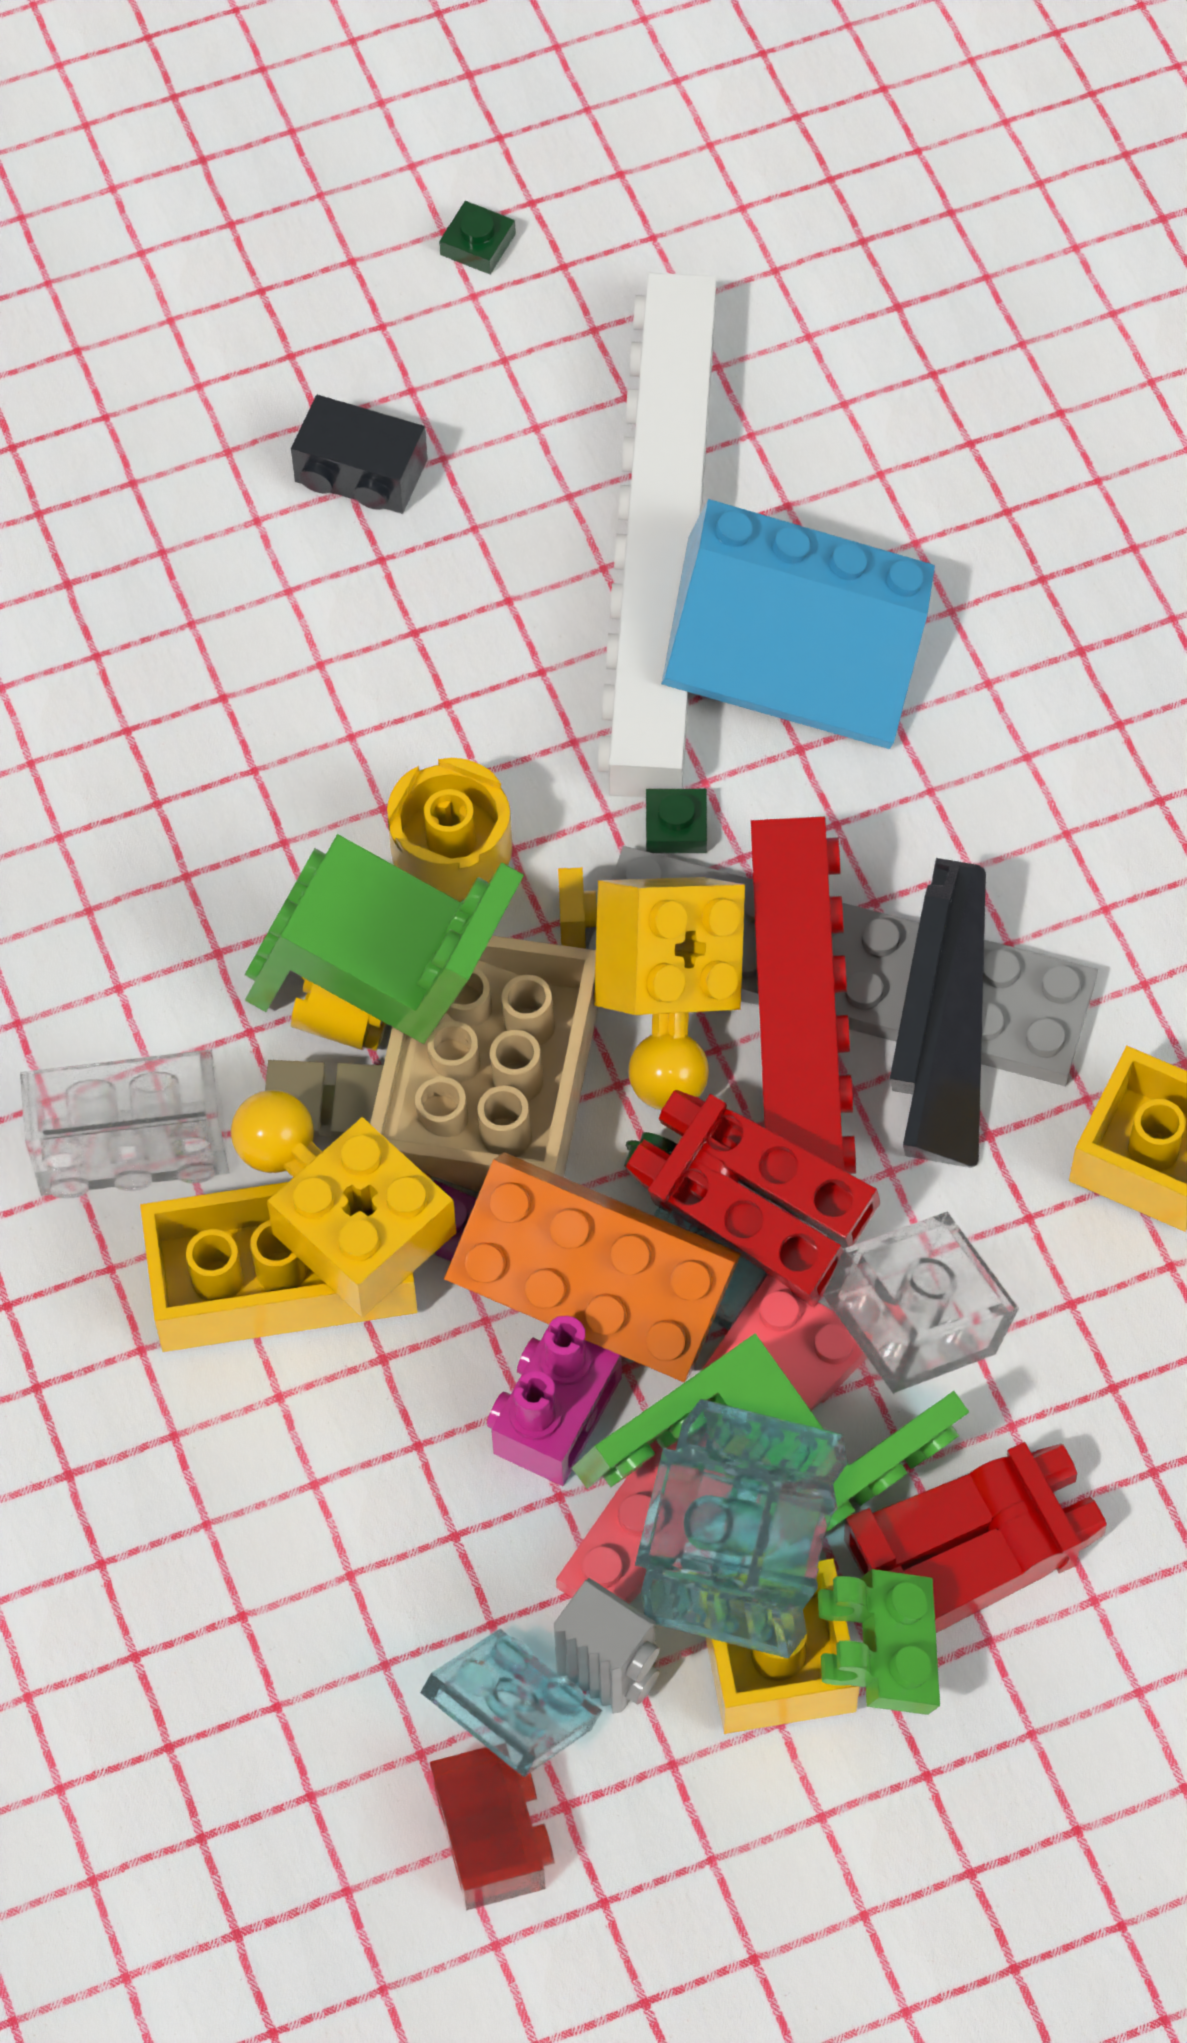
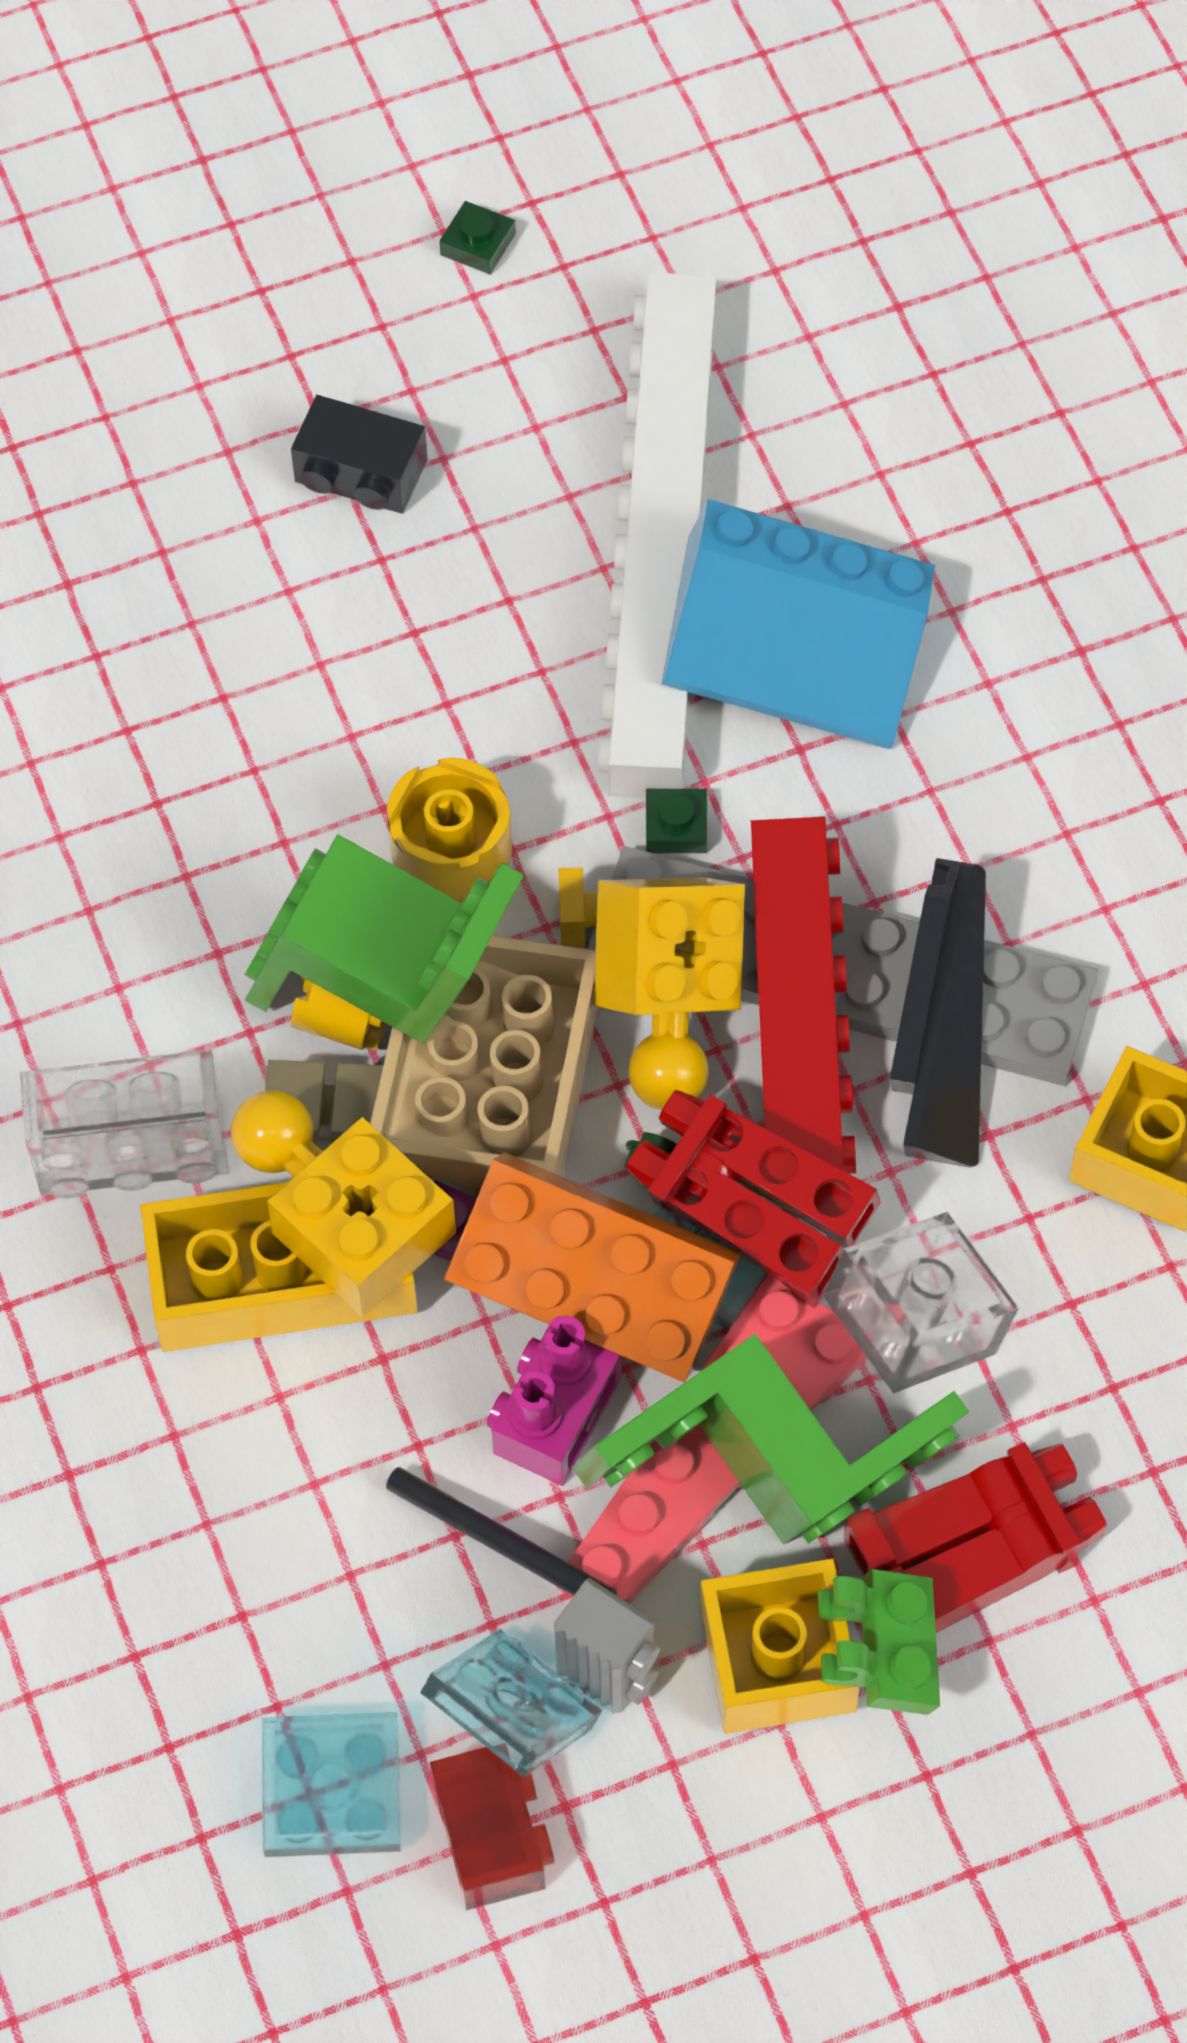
(331, 1784): none -> clear light blue plate
(489, 1532): none -> black bar
(739, 1527): clear light blue slope -> none

